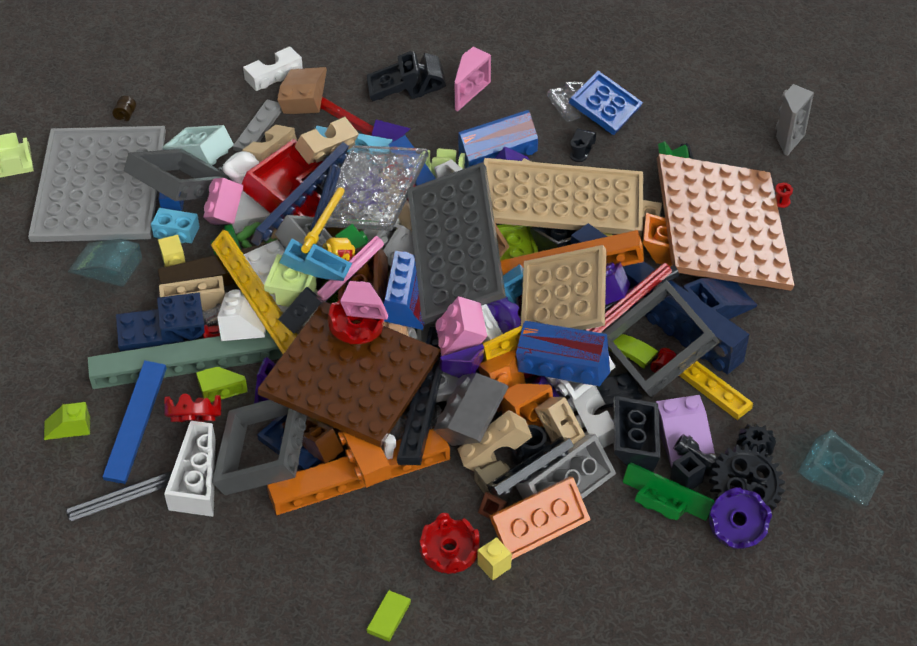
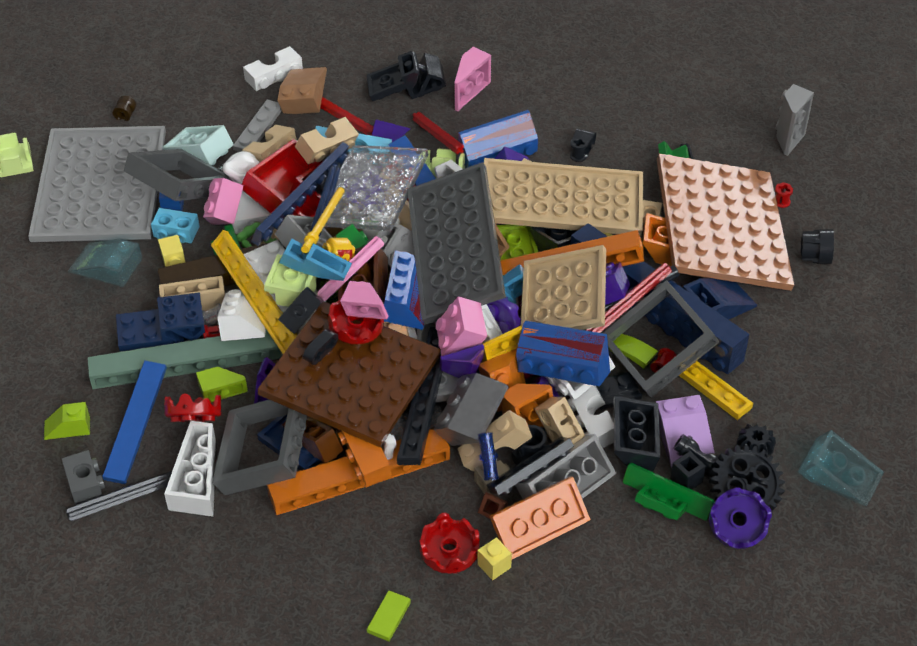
(82, 476): none -> dark grey brick
(320, 346): none -> black beam
(437, 132): none -> red axle
(488, 456): none -> clear blue pin
(560, 98): clear plate -> none
(605, 102): plate -> none
(818, 246): none -> black piece

